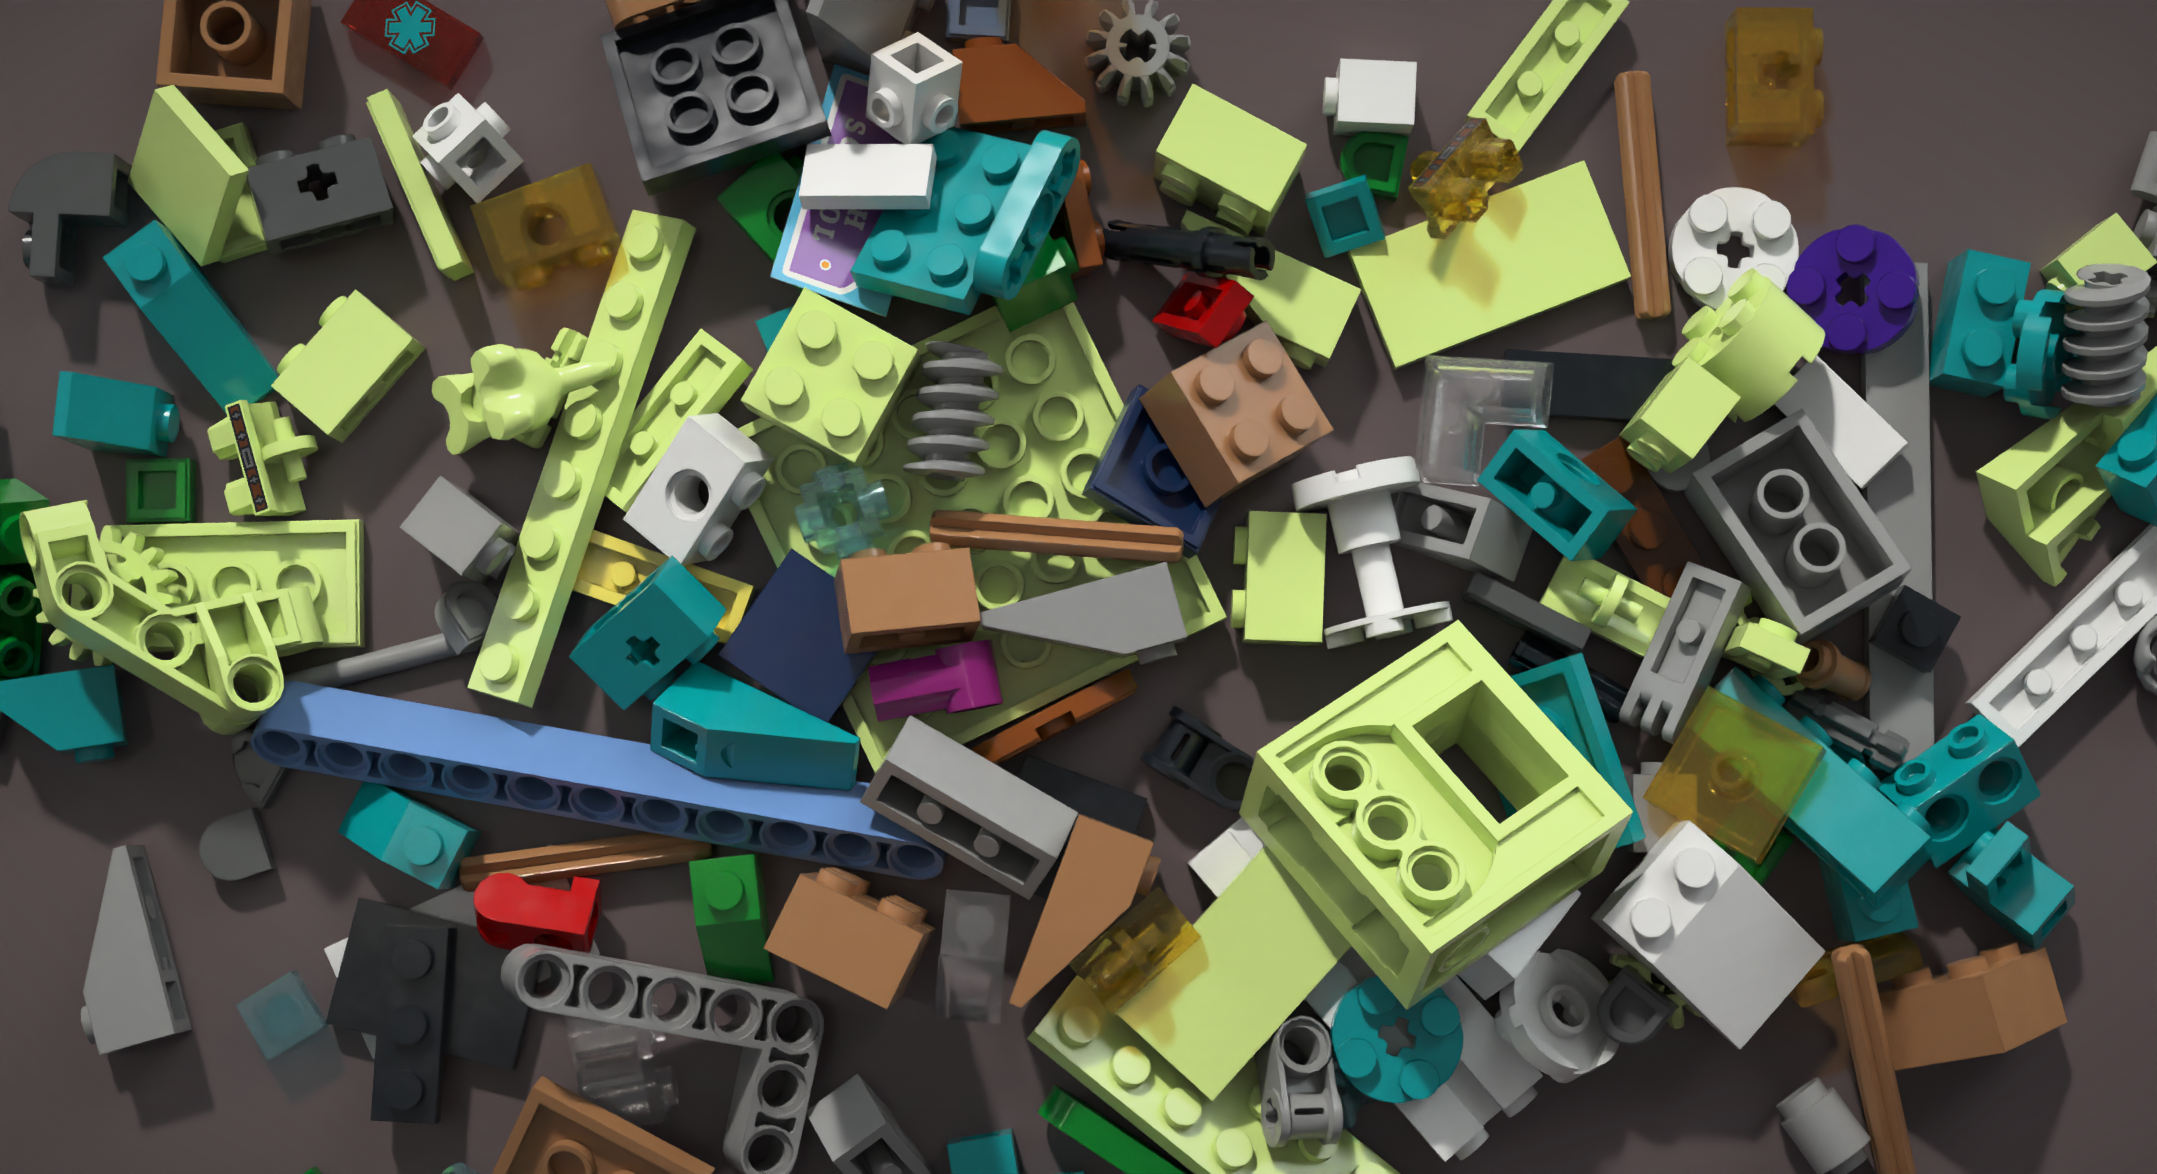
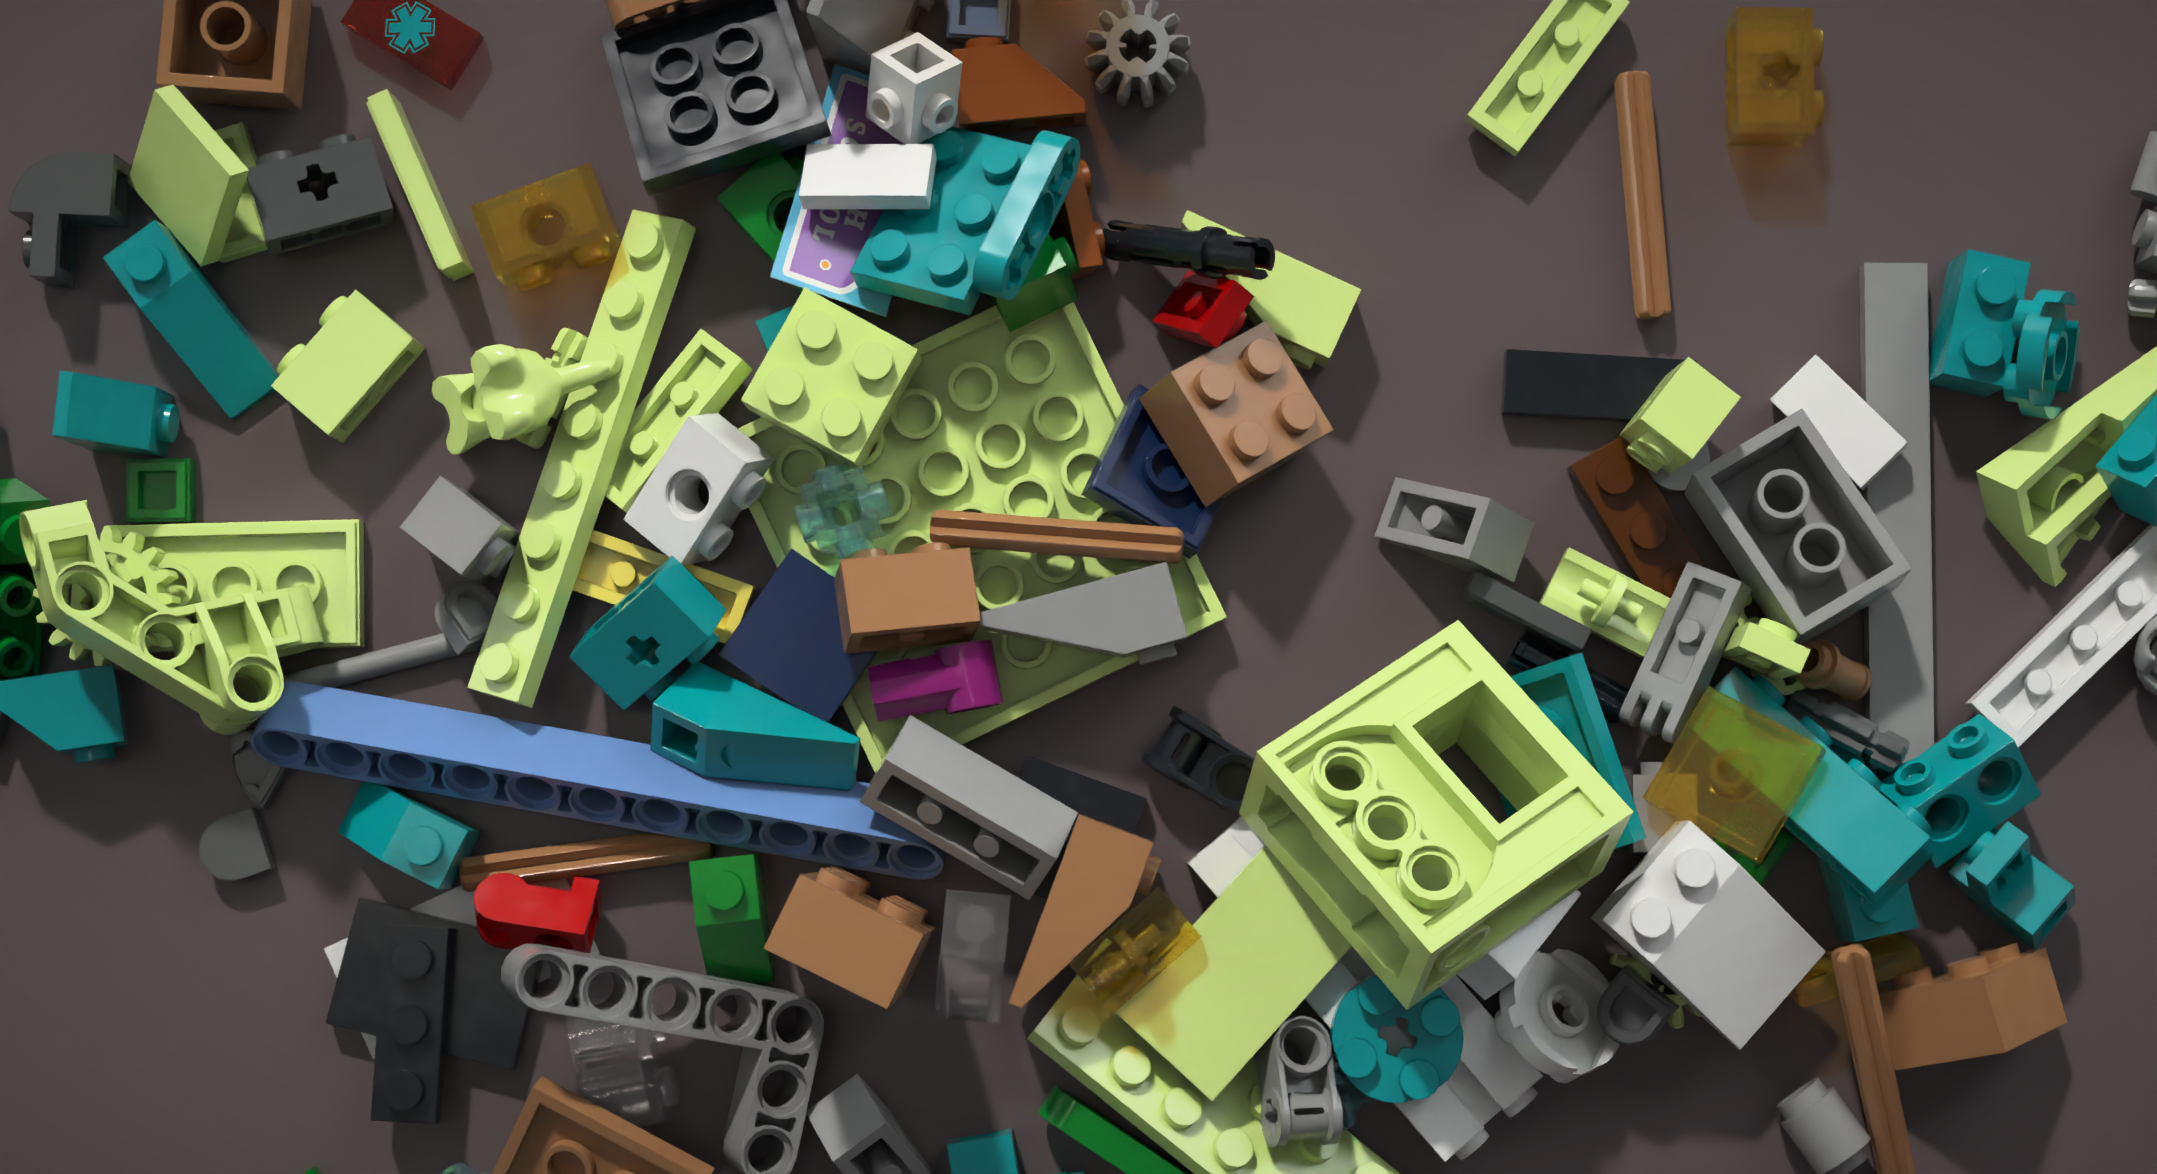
(131, 971): light grey slope -> none
(268, 459): yellowish green hips -> none
(282, 1015): clear light blue plate -> none
(467, 147): white brick -> none
(953, 412): light grey piece -> none
(1057, 718): dark orange tile -> none
(1227, 162): yellowish green brick -> none
(1281, 578): yellowish green brick -> none
(1345, 216): teal plate -> none
(1365, 526): white piece -> none
(1371, 96): white brick -> none
(1379, 157): green tile -> none
(1456, 180): clear yellow hips -> none
(1465, 396): clear brick -> none
(1520, 259): yellowish green tile -> none
(1557, 494): teal brick -> none
(1710, 221): white plate -> none
(1752, 343): yellowish green brick -> none
(1891, 290): dark purple plate -> none
(1914, 629): black plate -> none
(2105, 243): yellowish green brick -> none
(2110, 337): light grey piece -> none

